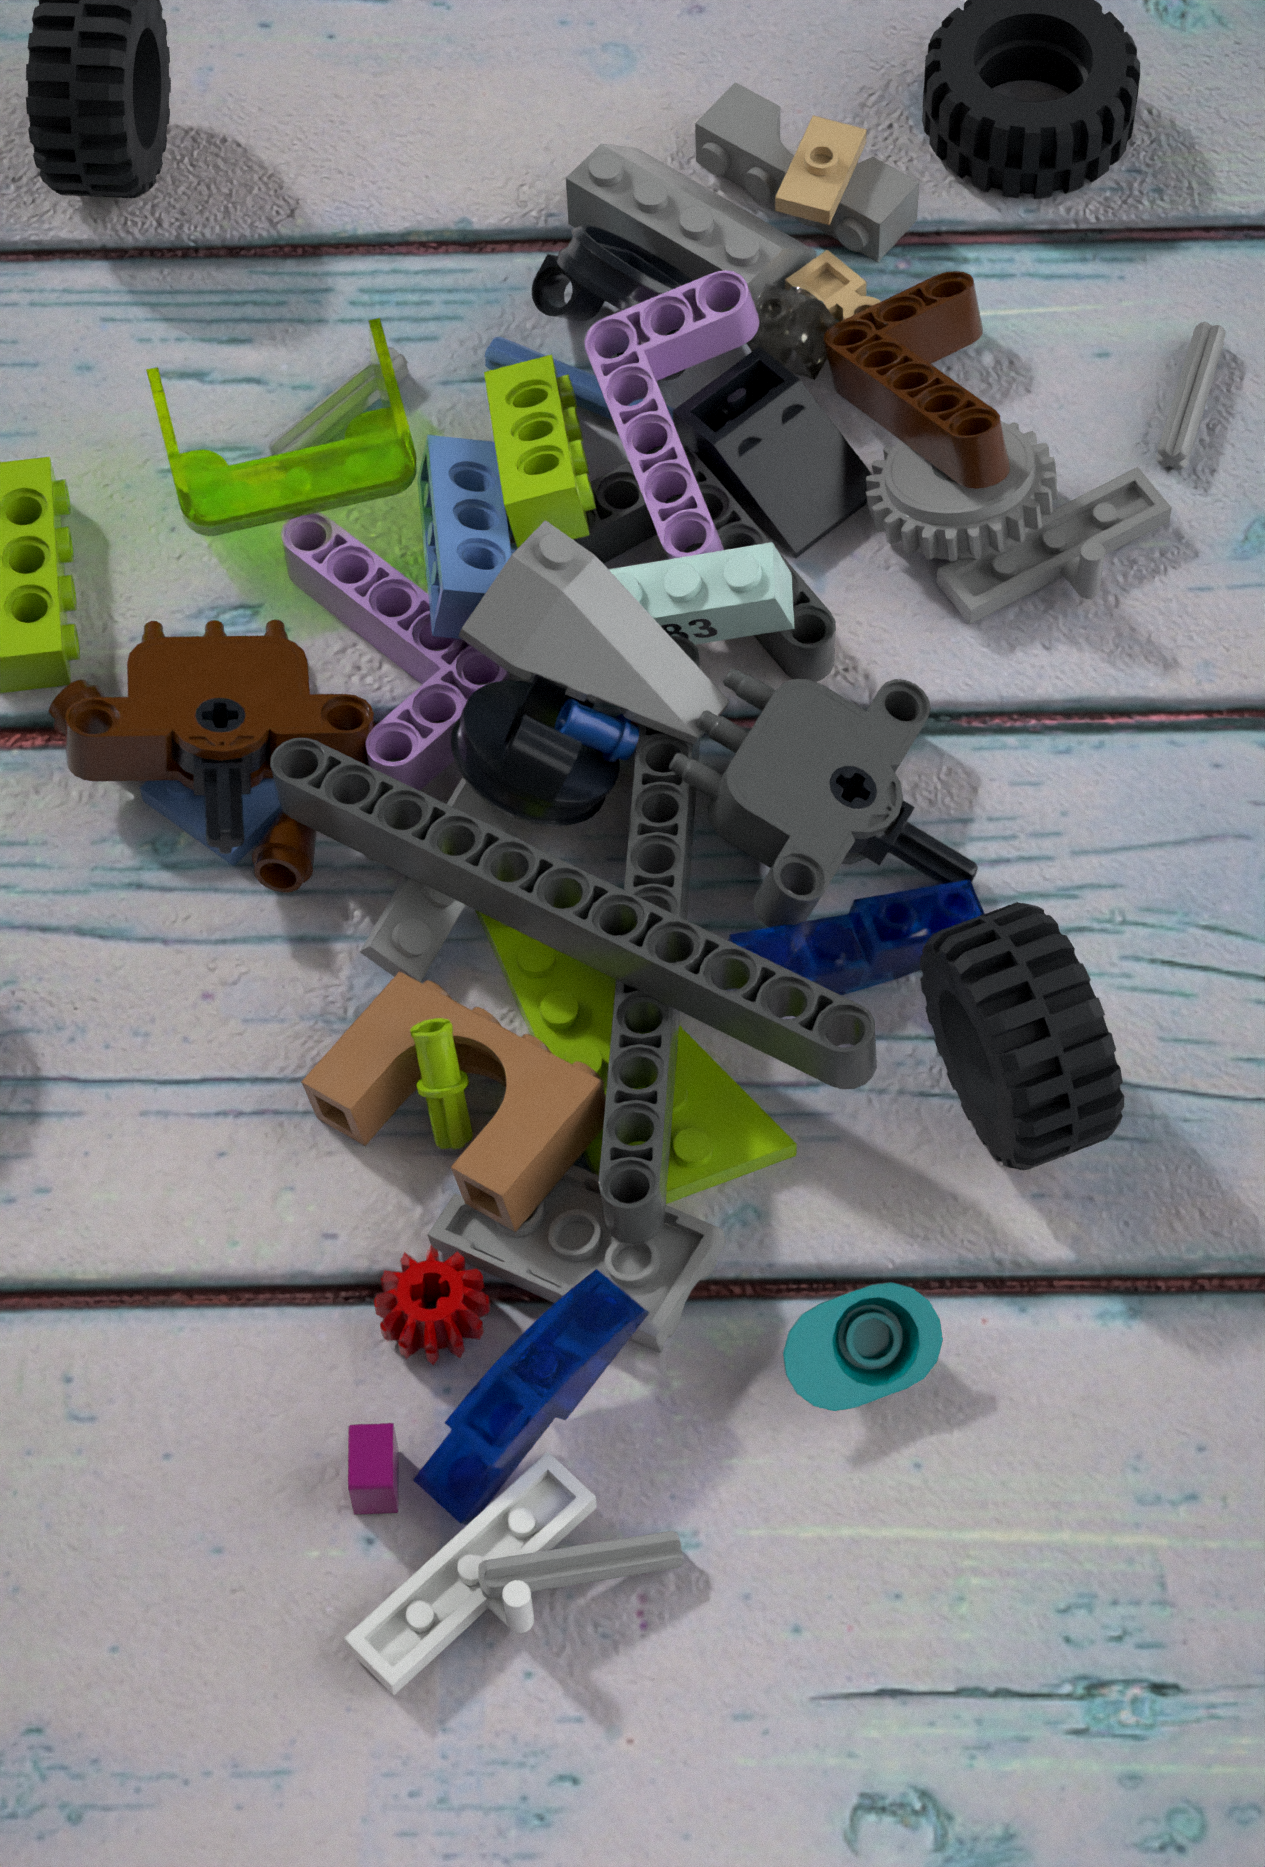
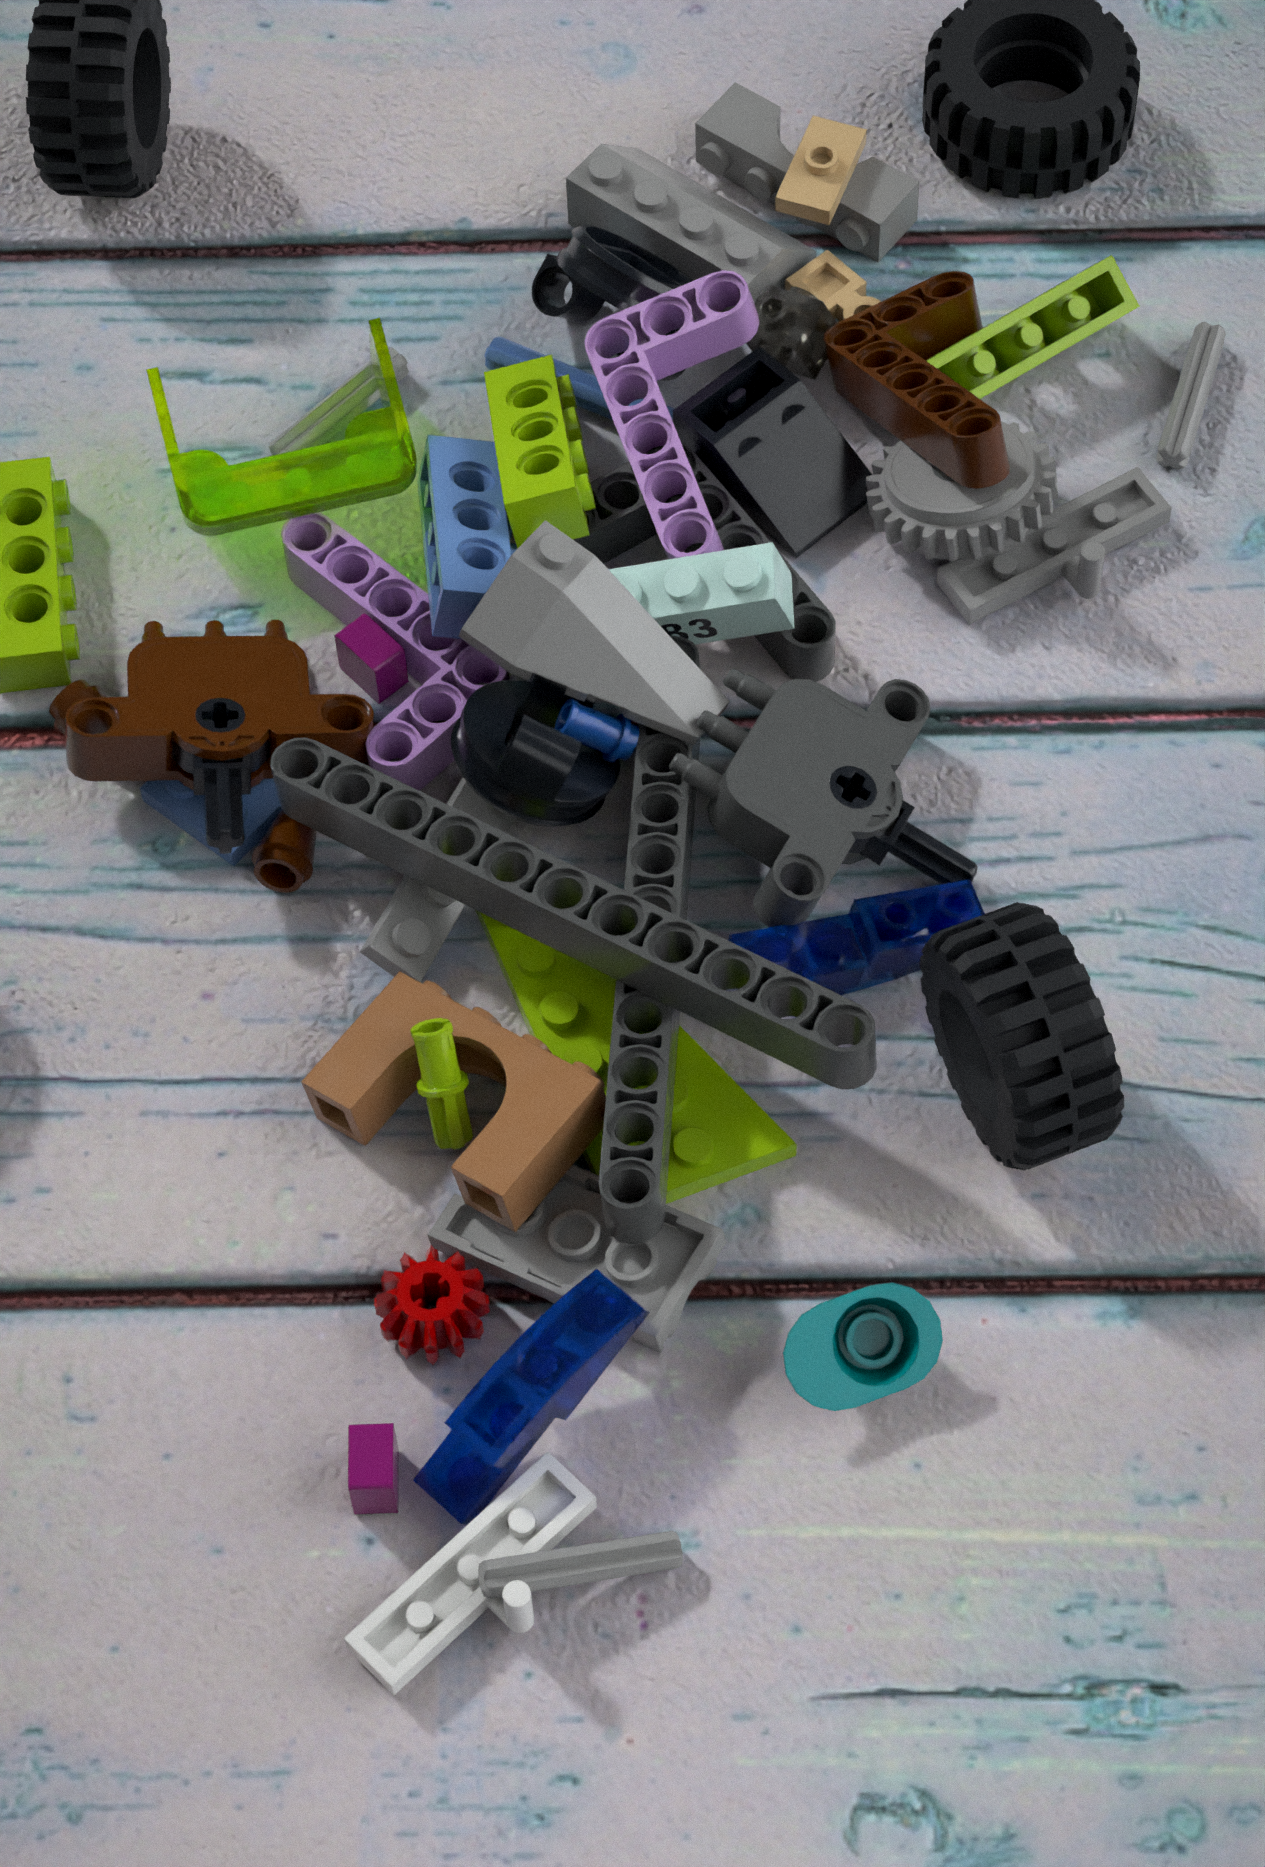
(371, 658): none -> magenta piece
(1038, 329): none -> lime brick

